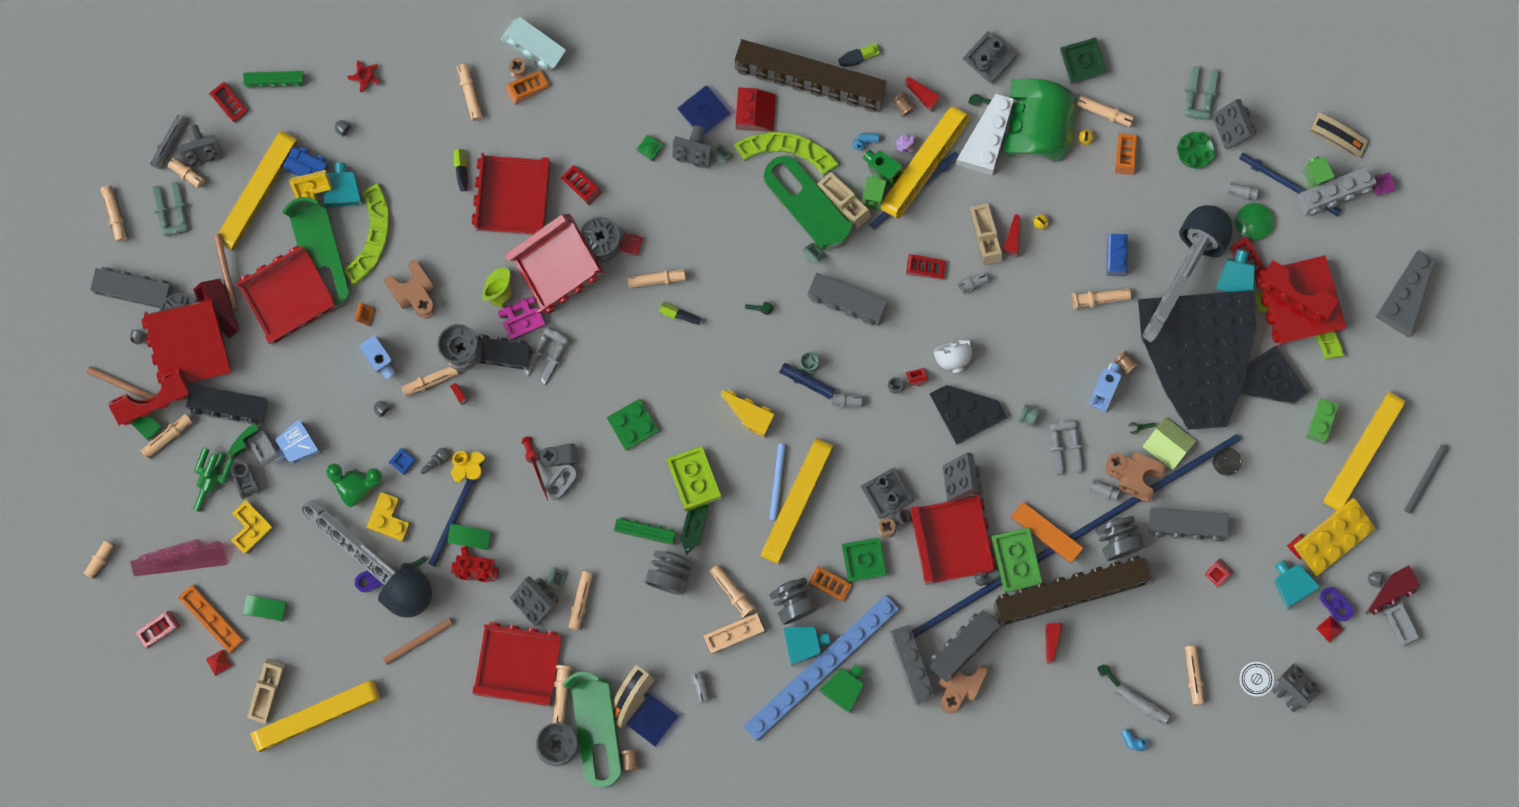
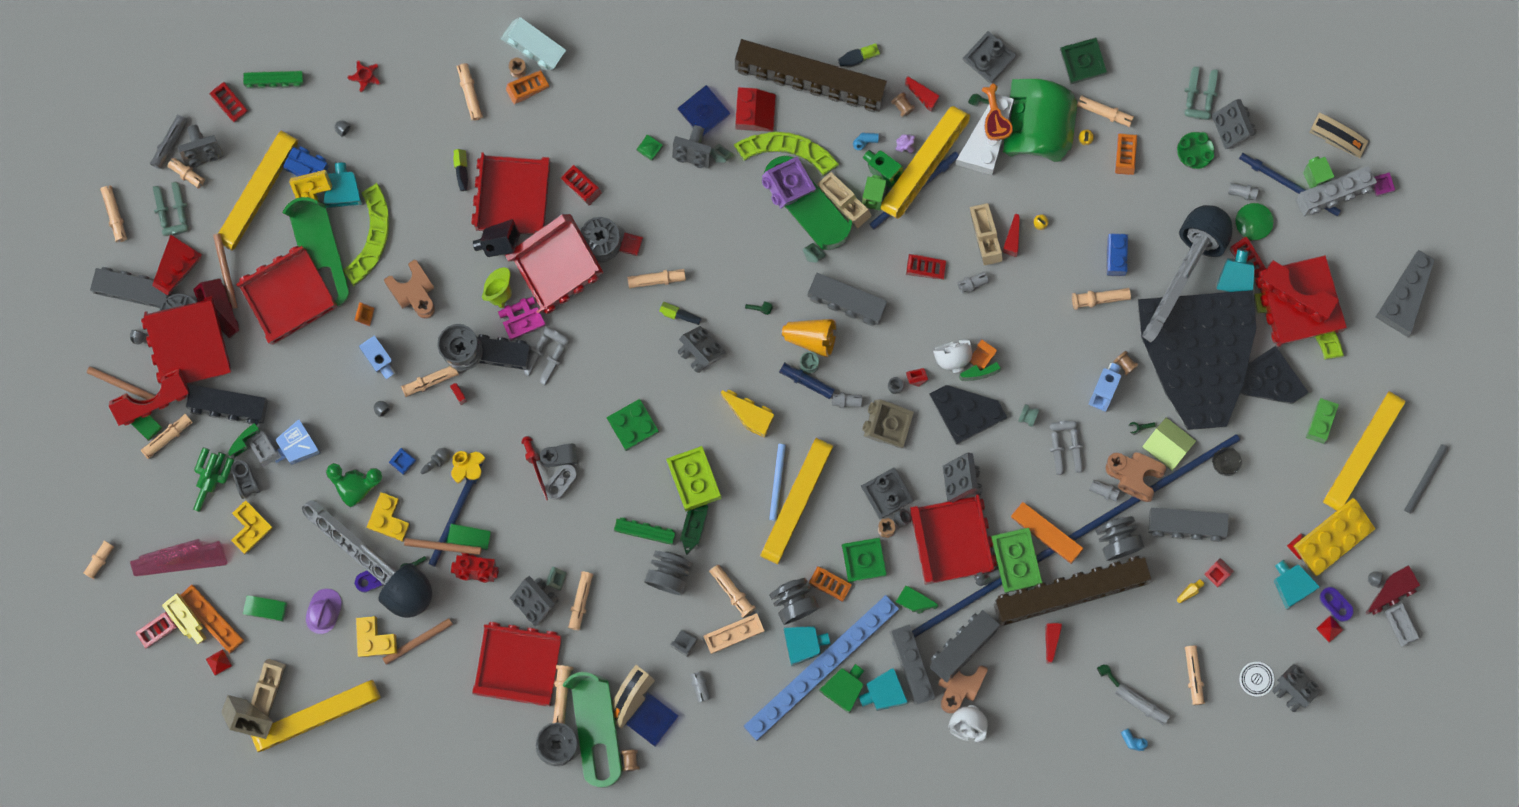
(175, 265): none -> red wing
(184, 618): none -> light yellow hinge
(245, 718): none -> dark tan slope
(323, 611): none -> medium lavender piece
(369, 641): none -> yellow plate
(442, 546): none -> nougat piece
(498, 239): none -> black torso
(684, 643): none -> dark grey panel
(702, 347): none -> dark grey plate
(787, 182): none -> medium lavender plate
(812, 335): none -> light orange cone
(884, 692): none -> teal torso
(887, 423): none -> dark tan plate
(915, 601): none -> green slope
(969, 723): none -> white cylinder
(975, 374): none -> green slope
(983, 355): none -> orange panel
(995, 125): none -> orange piece
(1191, 590): none -> yellow bar

